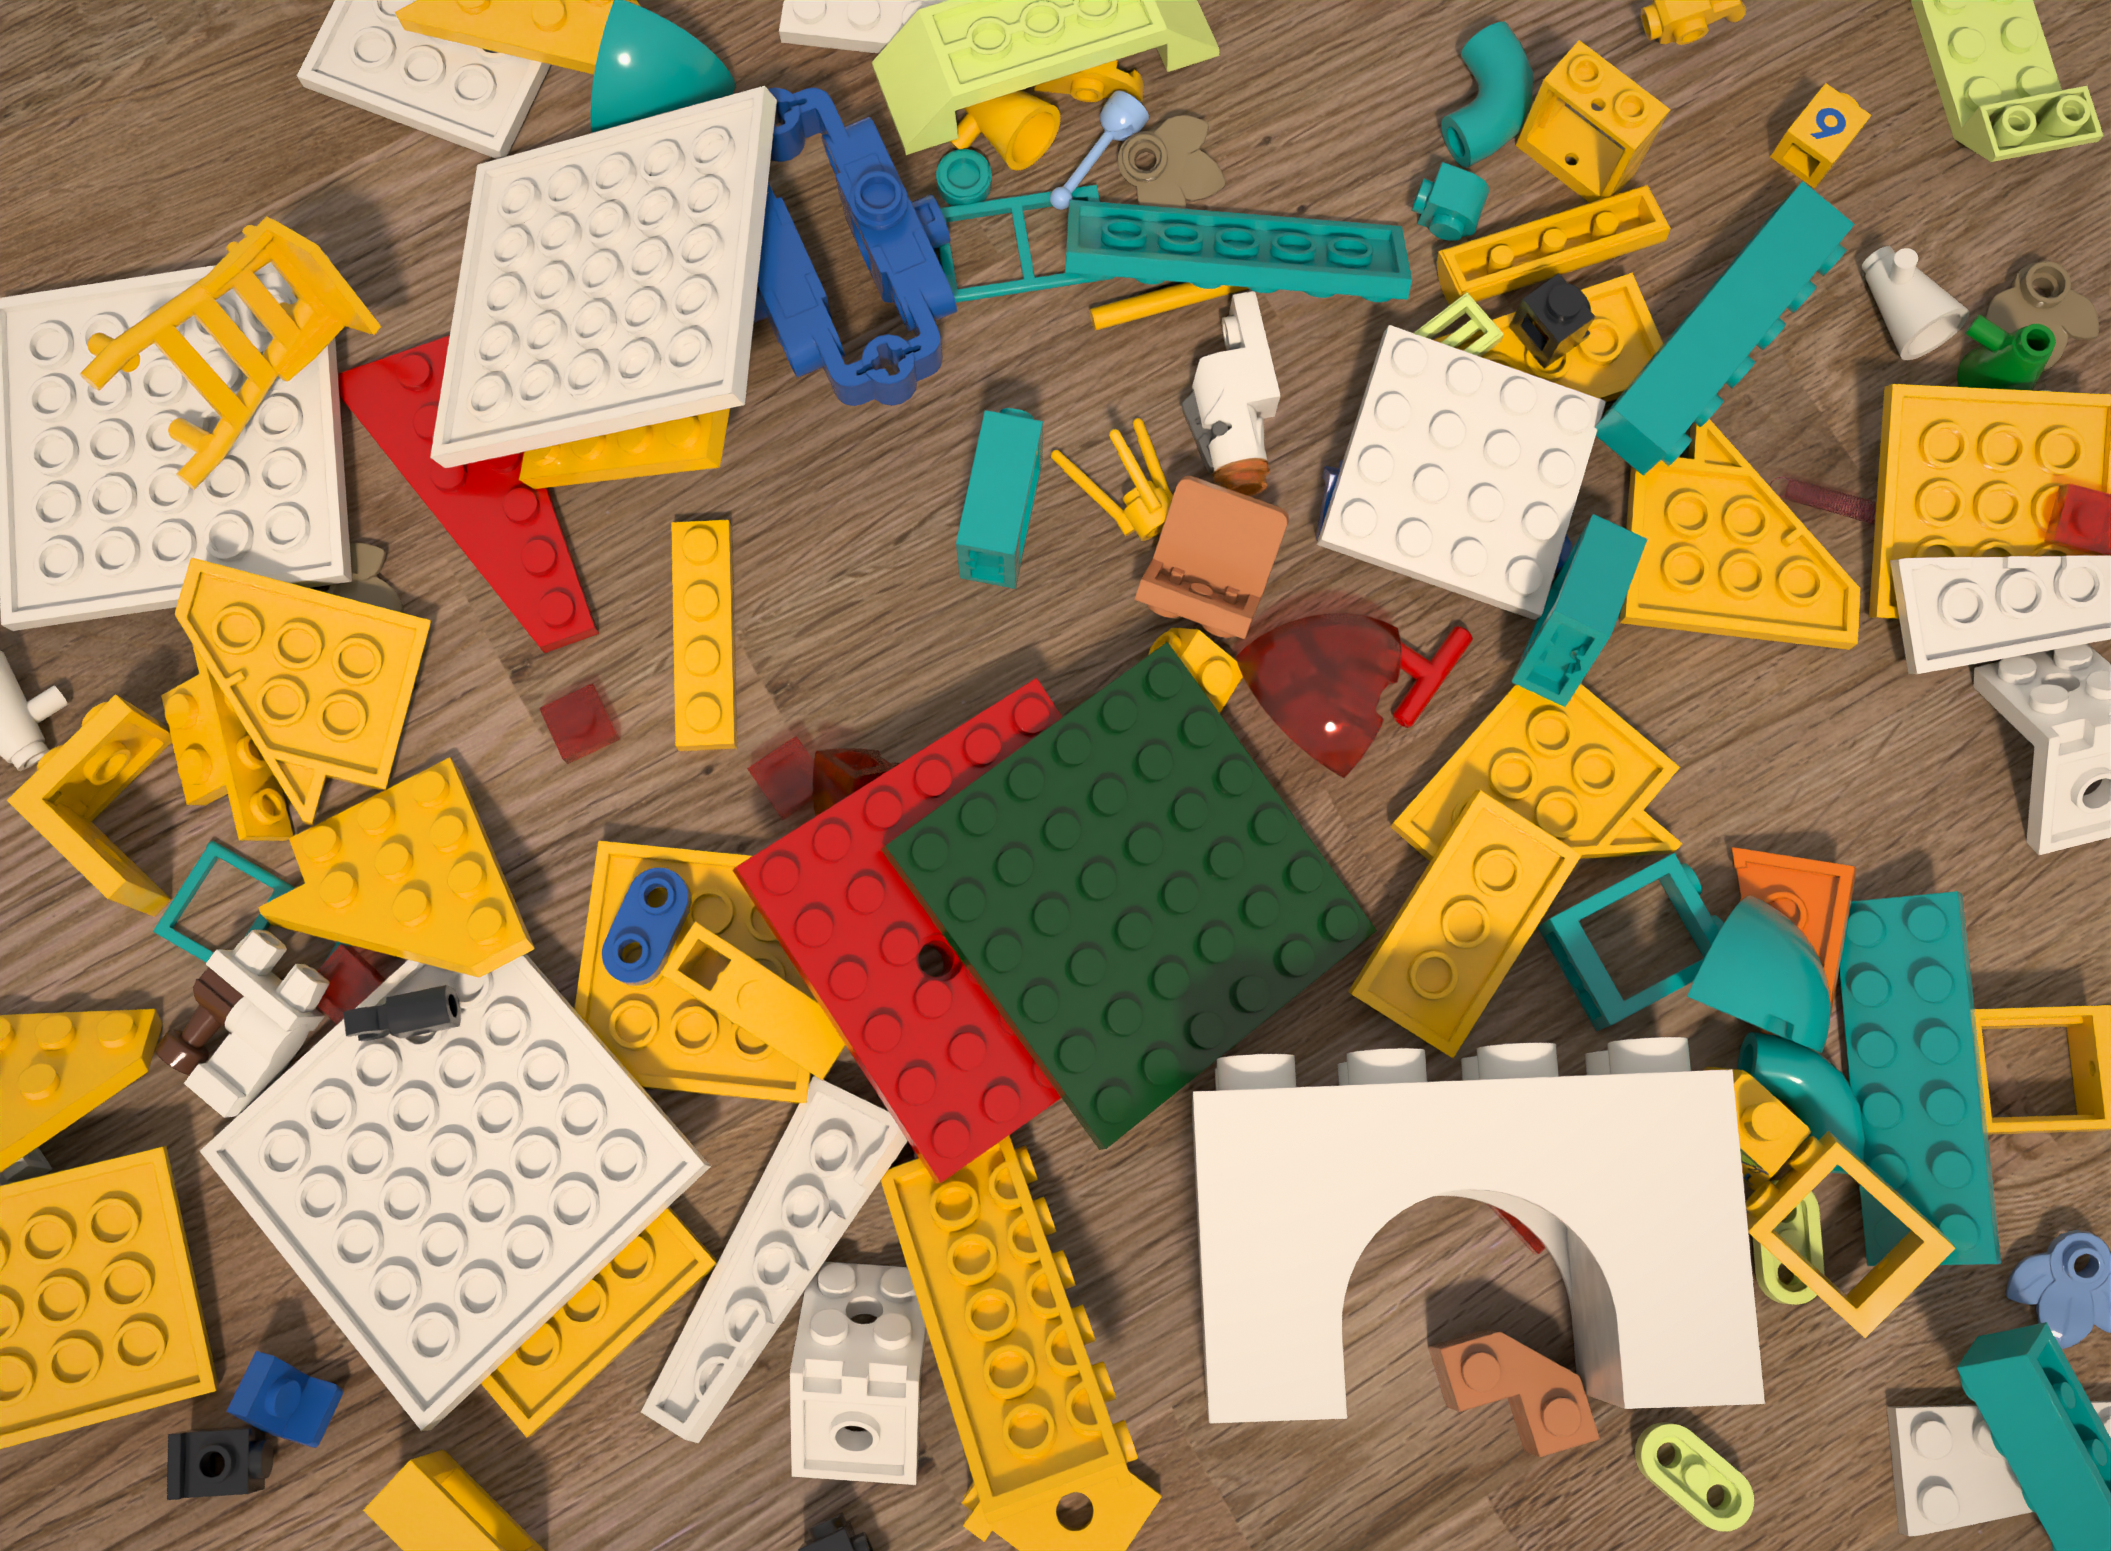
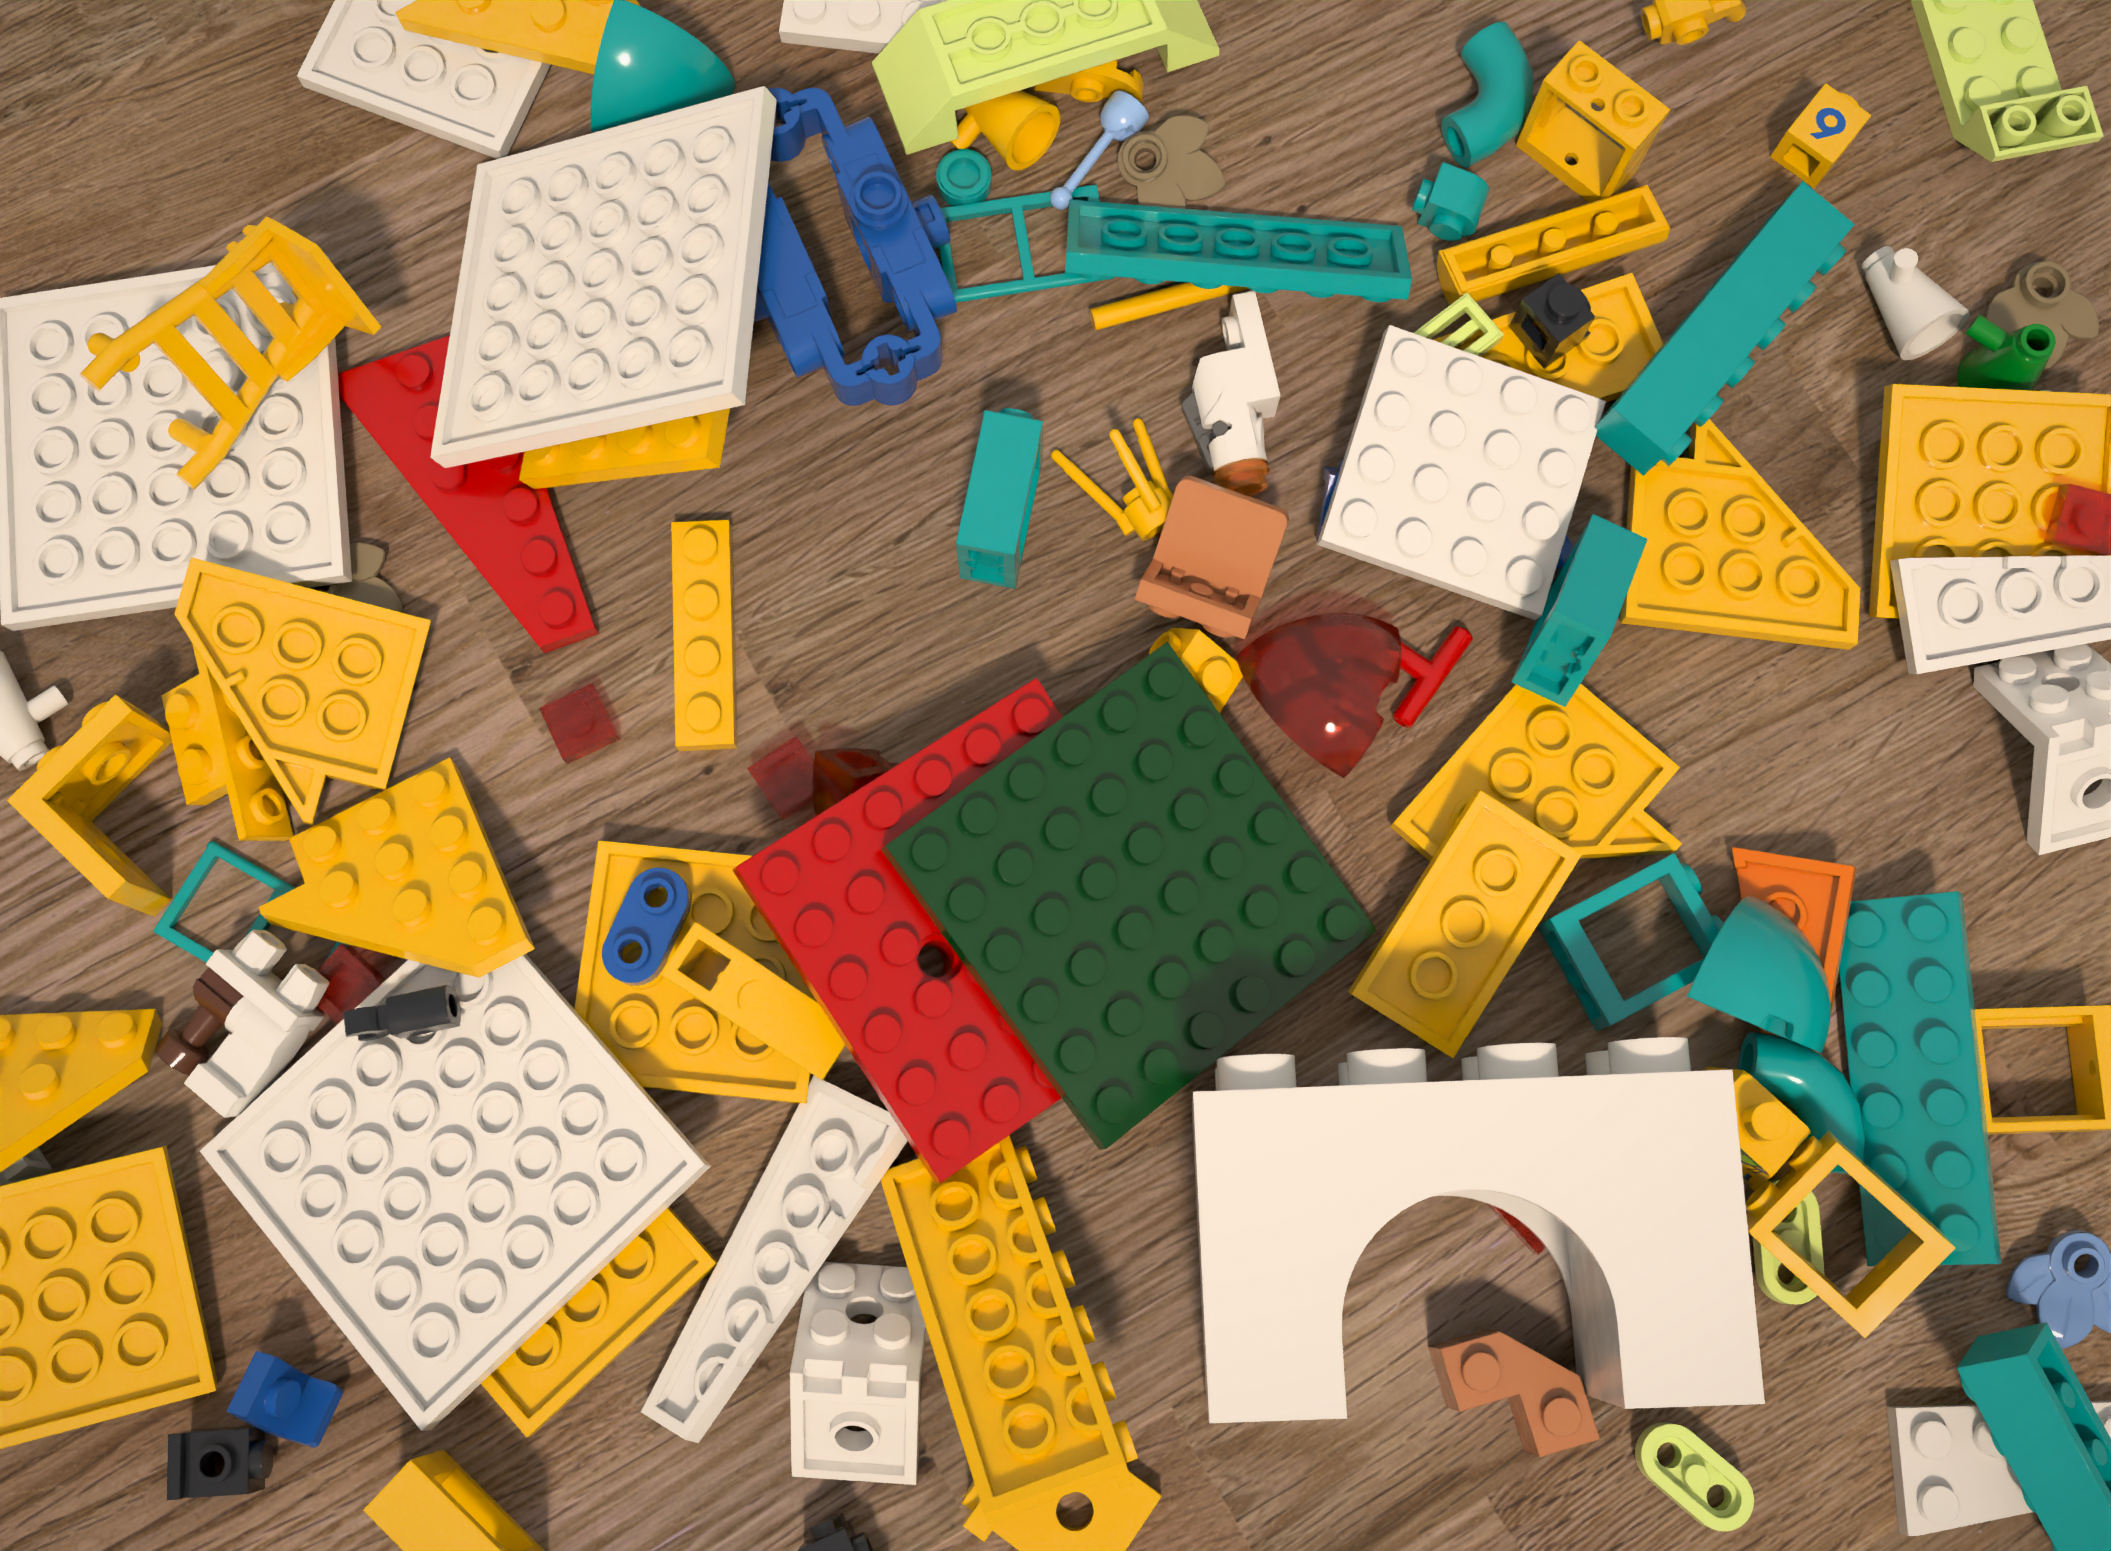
(1813, 502): clear pink piece -> none

